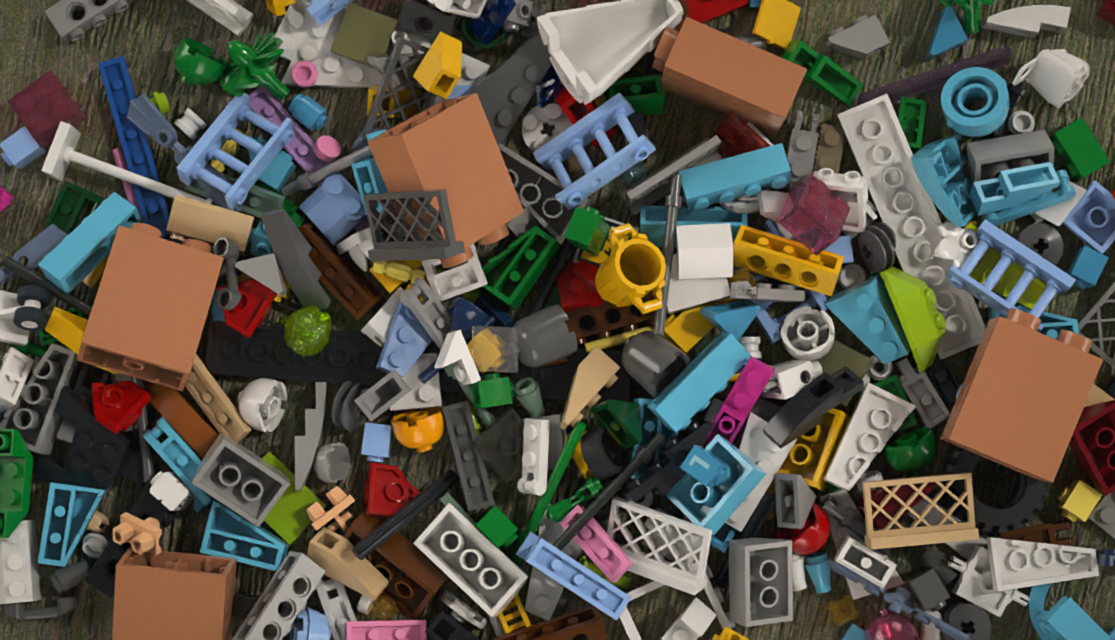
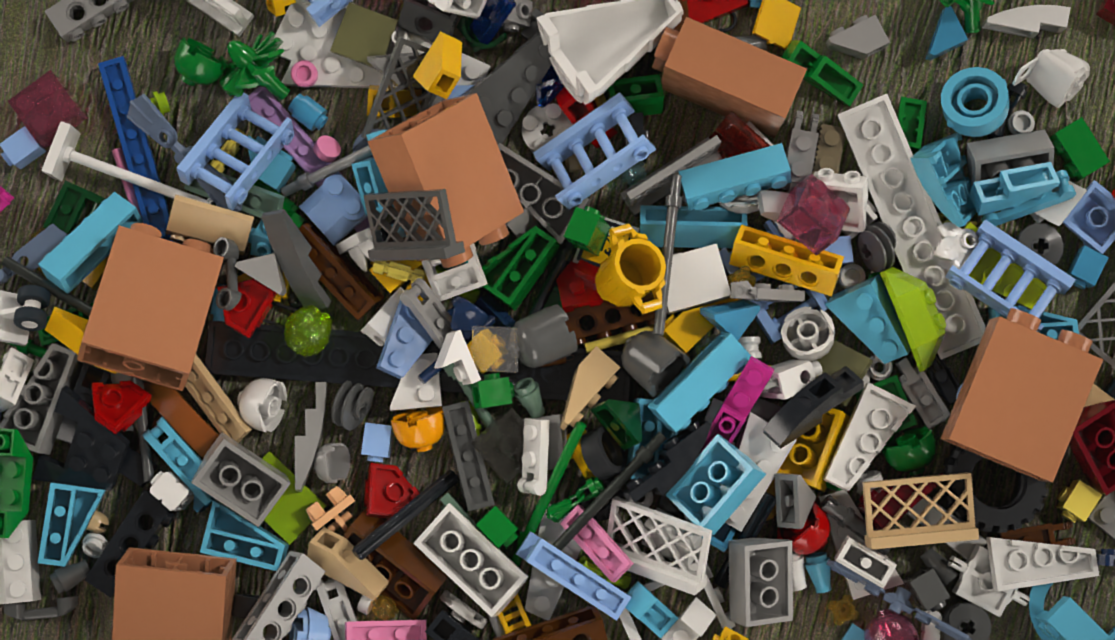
(142, 534): light nougat hips -> none
(190, 123): white wheel -> none
(383, 395): light grey slope -> none
(650, 610): none -> medium azure plate
(704, 251): white slope -> none
(704, 466): dark azure brick -> none
(937, 77): tile -> none

